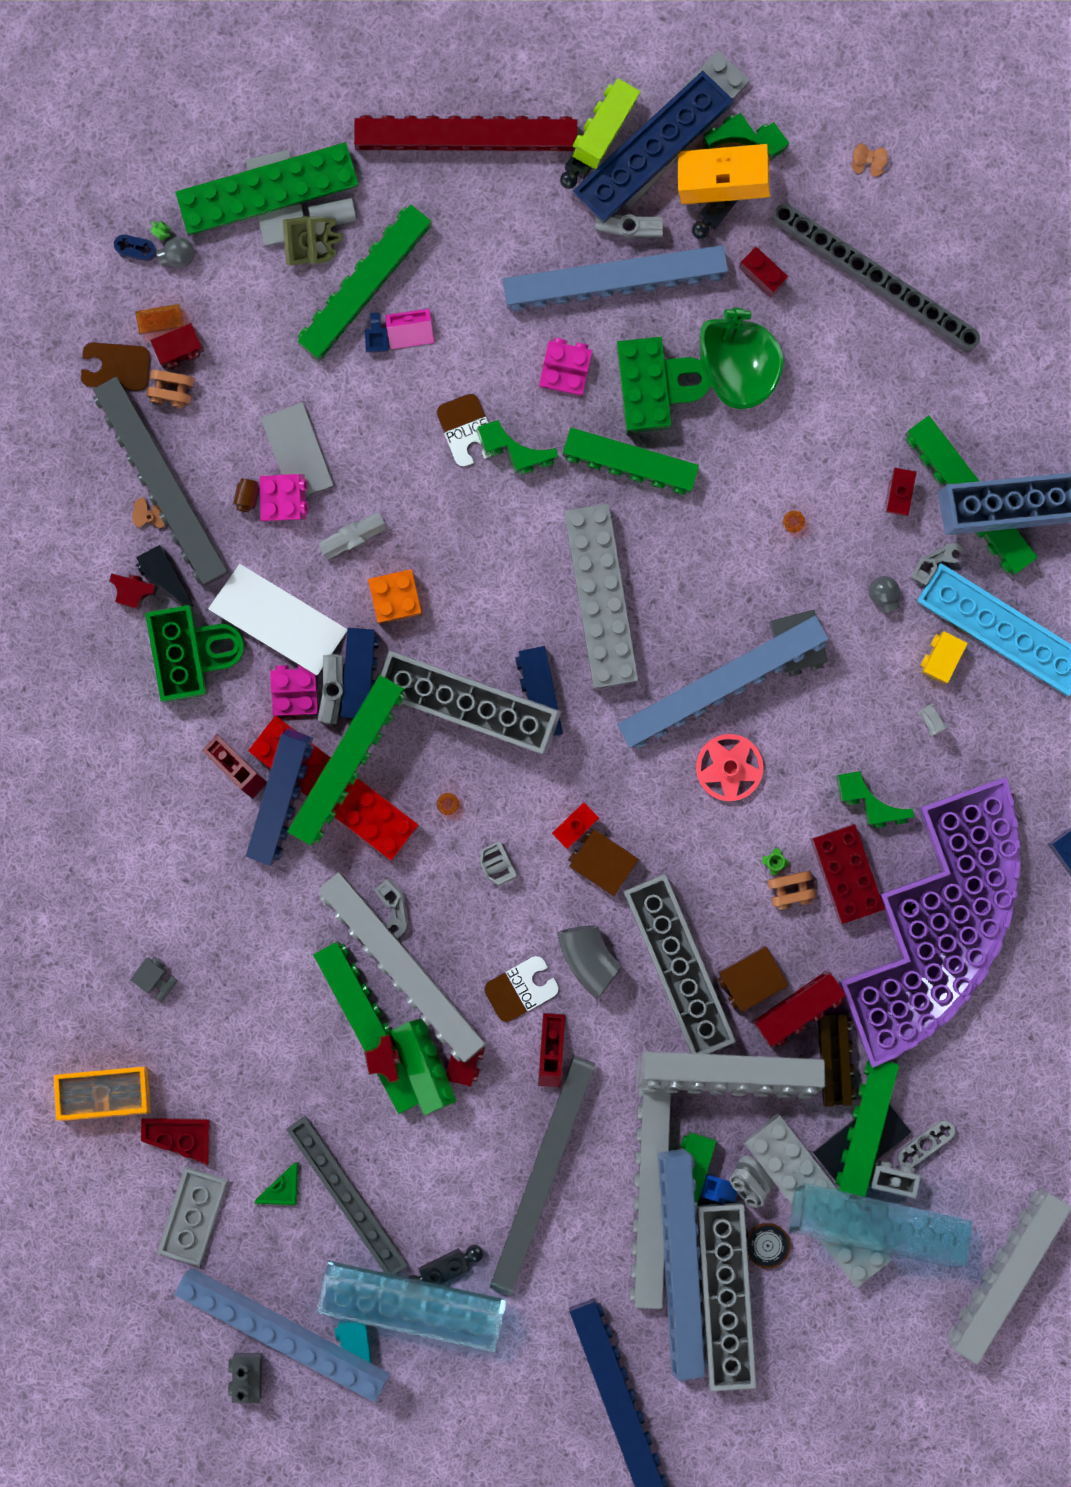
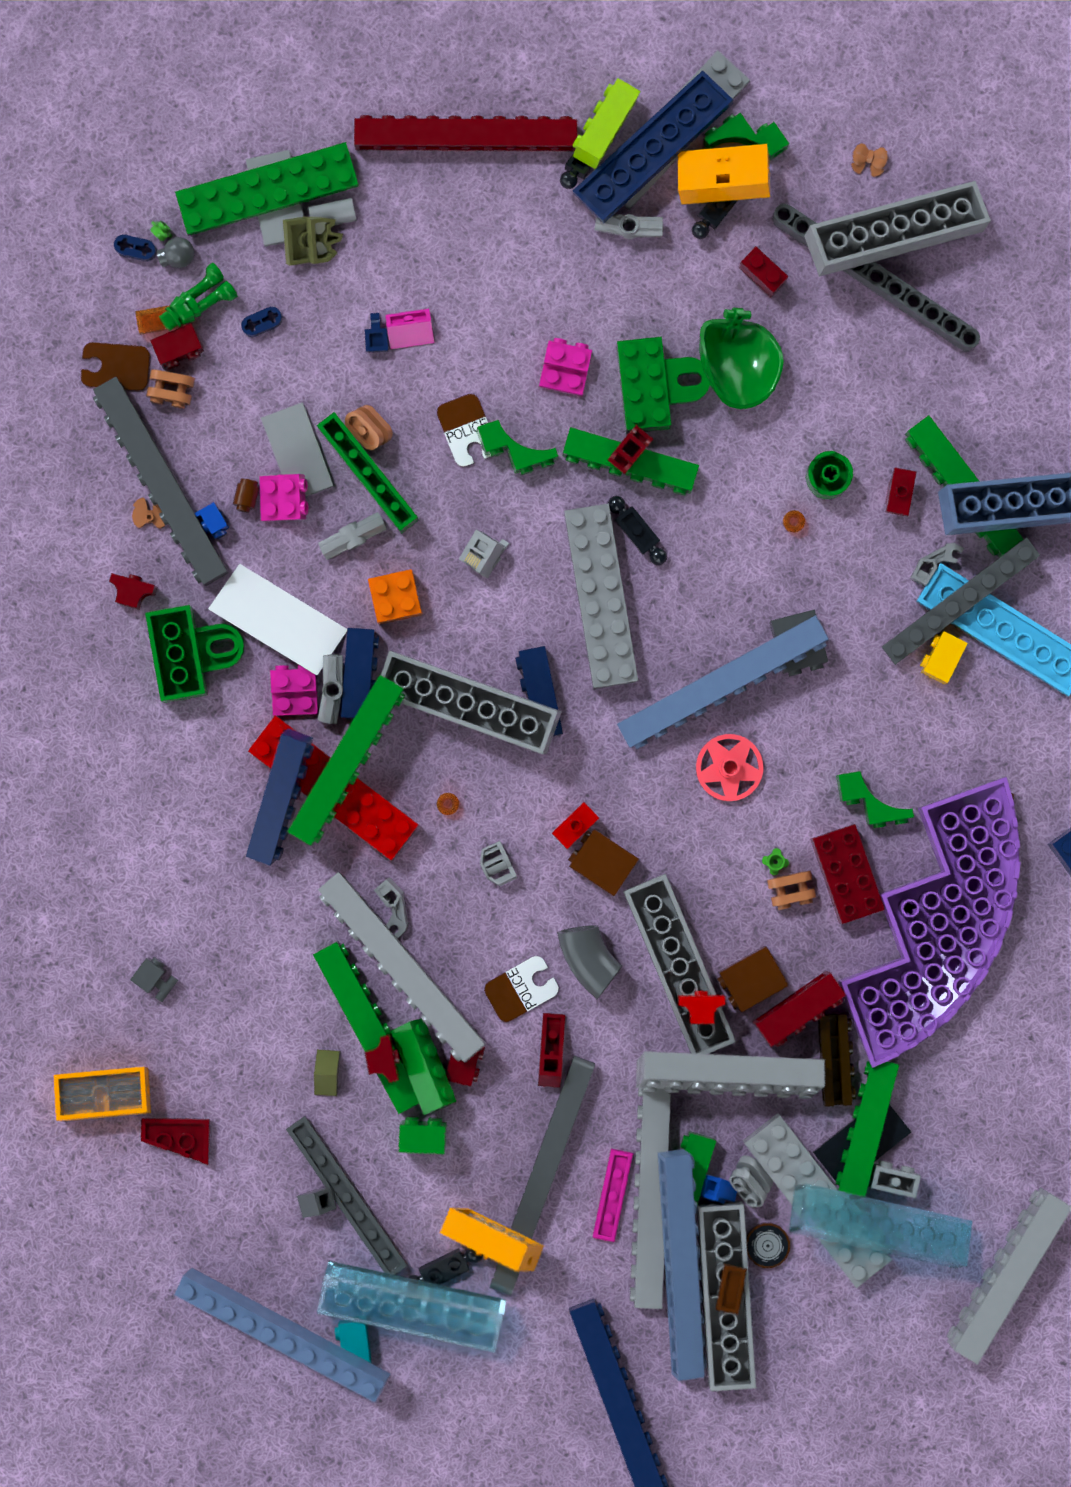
(160, 570): black slope -> none
(185, 308): none -> green piece
(192, 1216): light grey tile -> none
(212, 521): none -> blue brick
(235, 766): dark red slope -> none
(246, 1377): dark grey brick -> none
(259, 317): none -> dark blue beam
(282, 1190): green tile -> none
(316, 1202): none -> dark grey brick
(326, 1072): none -> olive slope
(365, 282): green brick -> none
(367, 472): none -> green brick
(368, 427): none -> nougat brick
(422, 1136): none -> green brick
(483, 553): none -> light grey piece
(492, 1239): none -> light orange brick
(612, 1195): none -> dark pink tile
(615, 277): sand blue brick -> none
(630, 449): none -> dark red brick
(637, 530): none -> black plate
(701, 1006): none -> red brick
(731, 1289): none -> reddish brown tile
(833, 463): none -> green brick
(884, 593): dark grey piece -> none
(897, 228): none -> light grey brick
(932, 719): light grey piece -> none
(935, 1128): light grey beam -> none
(960, 601): none -> dark grey plate

